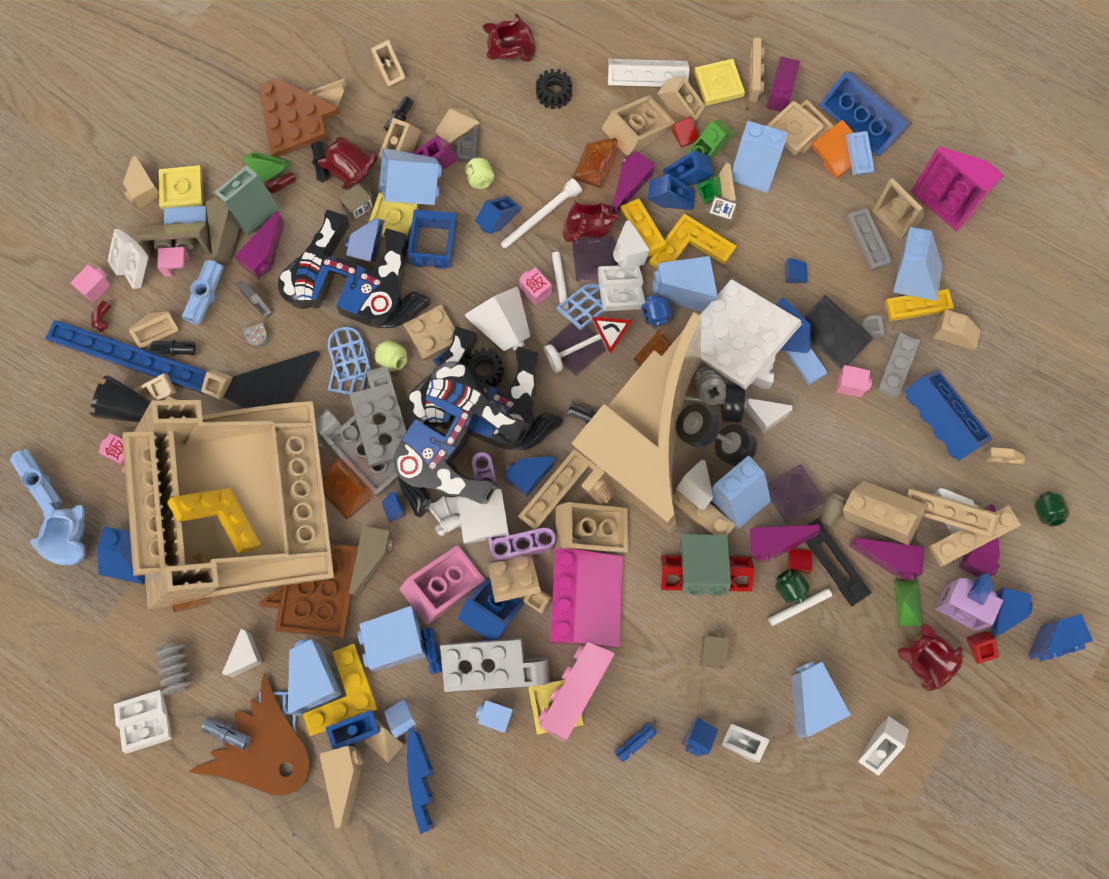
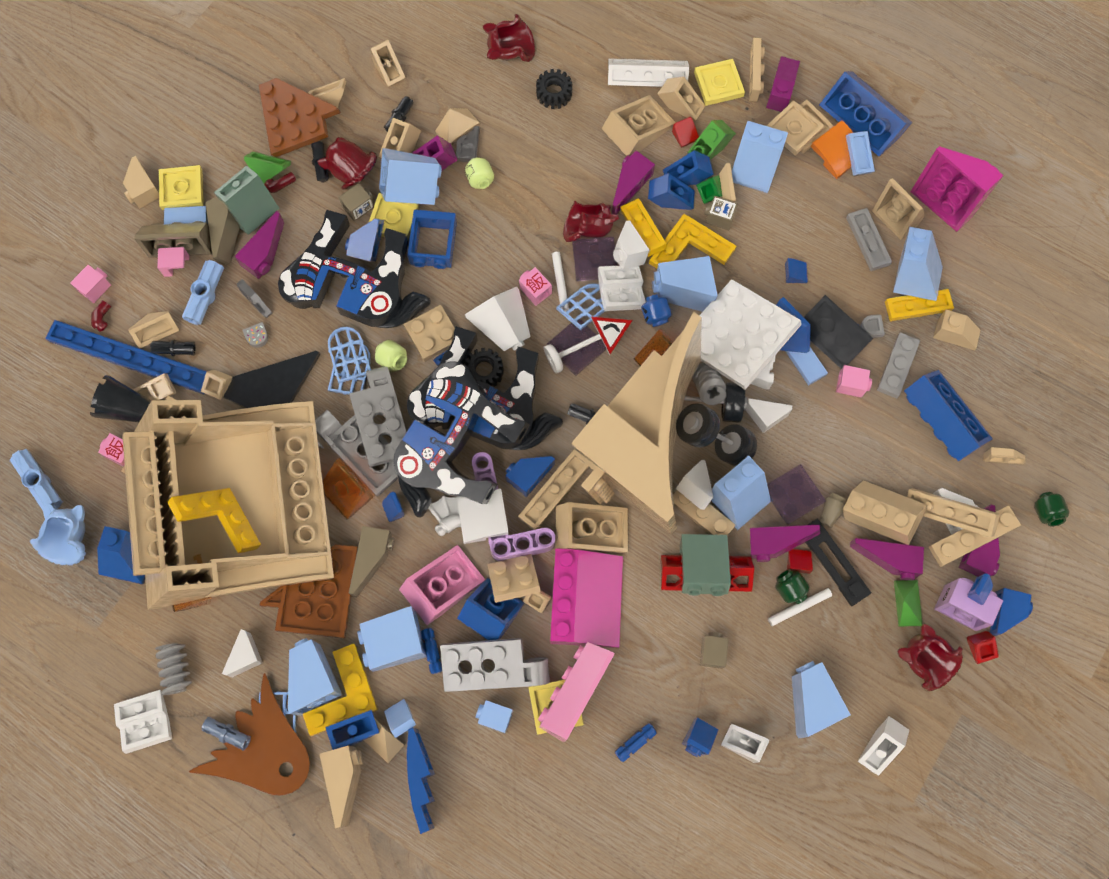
(127, 258): white slope -> none
(497, 214): blue slope -> none
(571, 190): white piece -> none
(596, 162): clear orange slope -> none
(1060, 638): blue slope -> none

